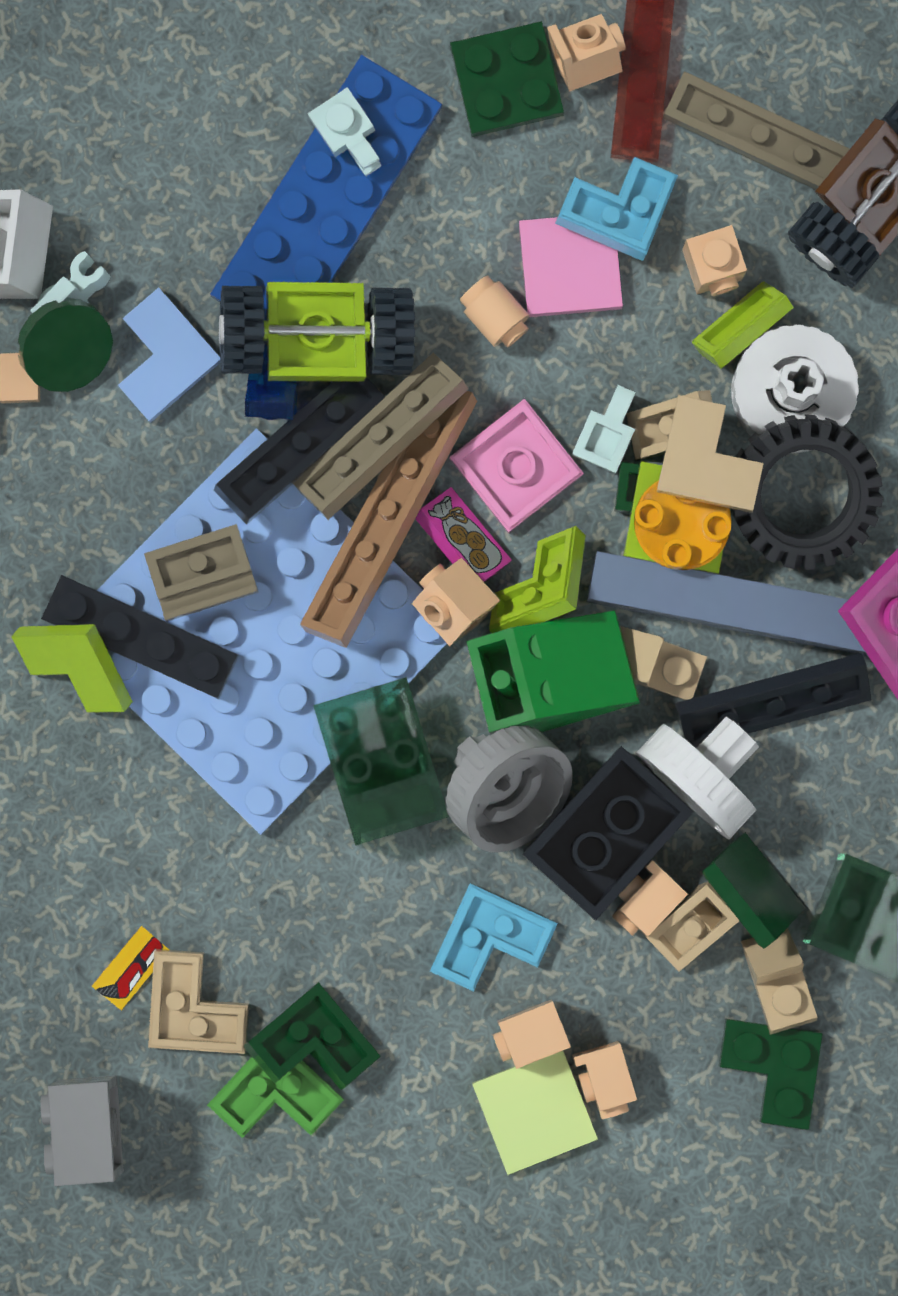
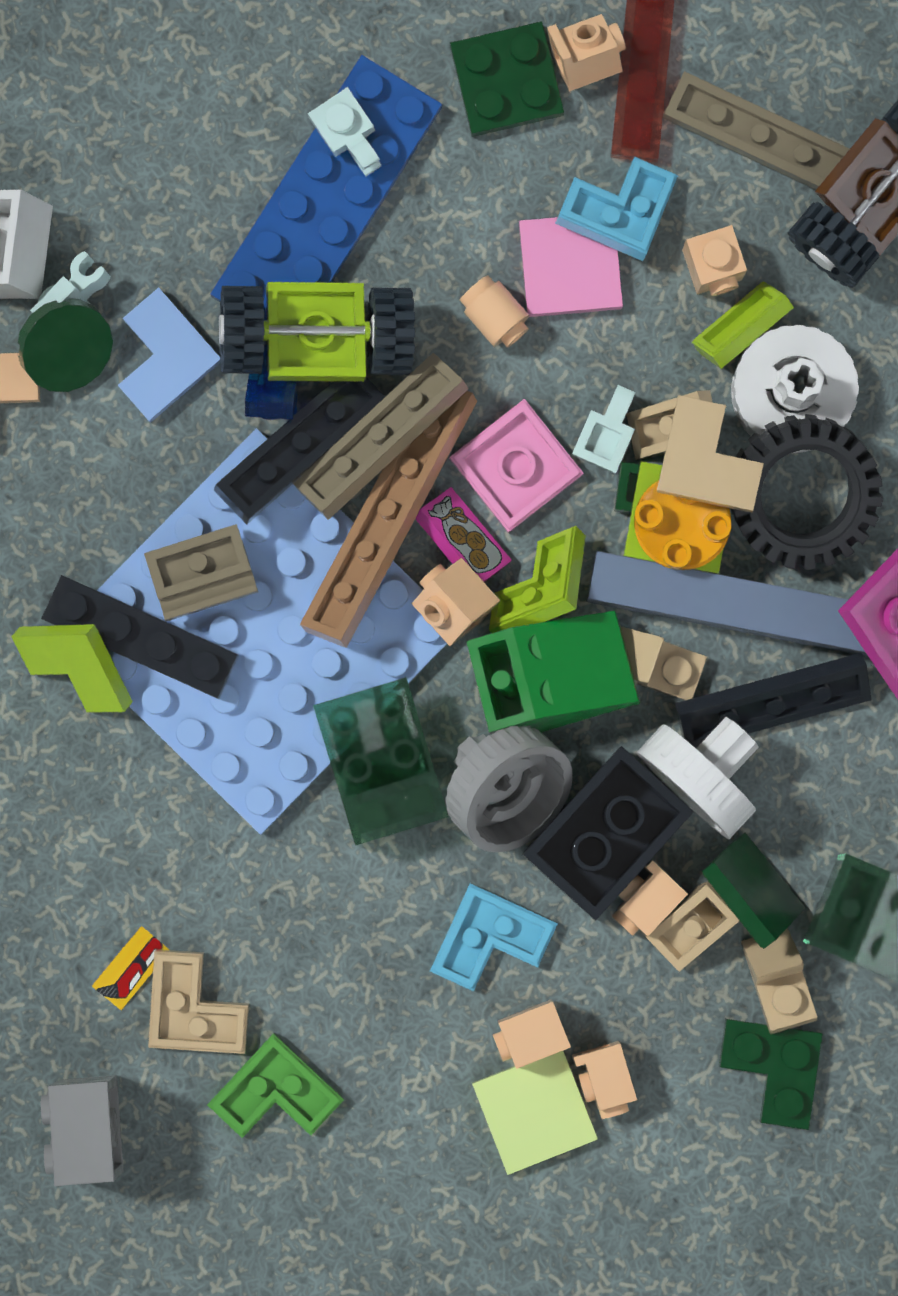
(316, 1028): dark green plate -> none

